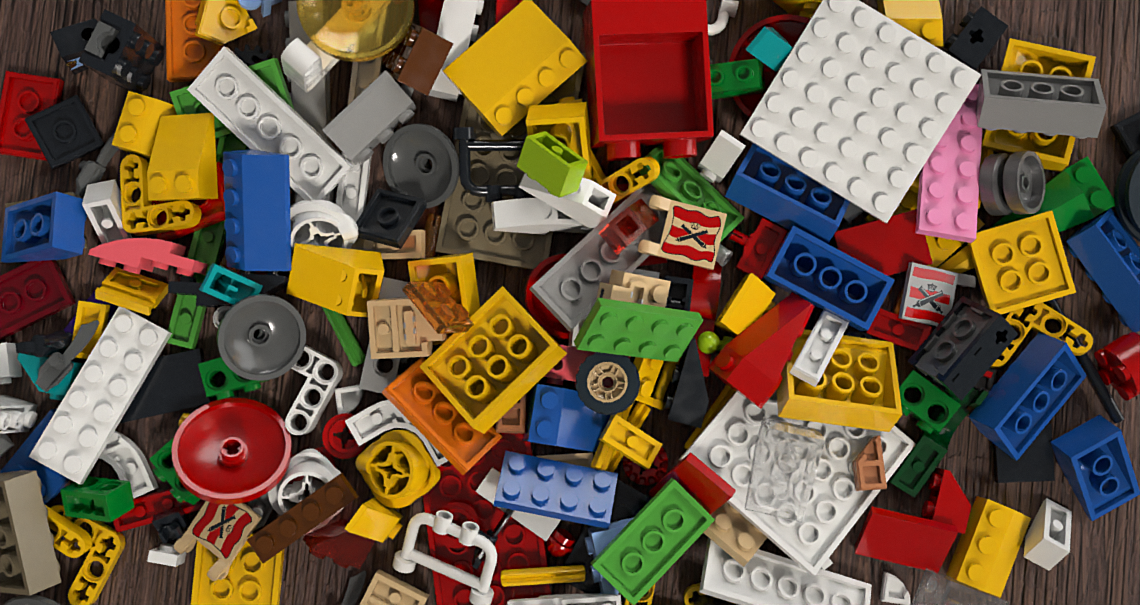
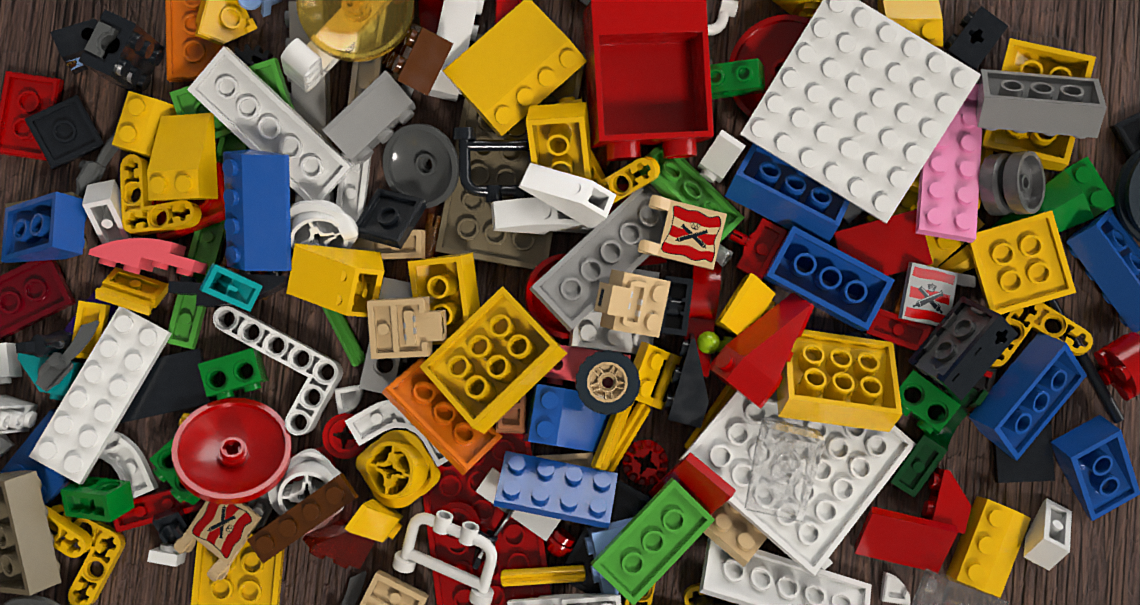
(270, 353): dark grey dish -> none
(438, 307): clear orange plate -> none
(552, 164): lime brick -> none
(628, 226): clear red slope -> none
(630, 441): yellow plate -> none
(637, 330): bright green plate -> none
(770, 48): teal slope -> none
(819, 348): white tile -> none
(869, 467): nougat tile -> none

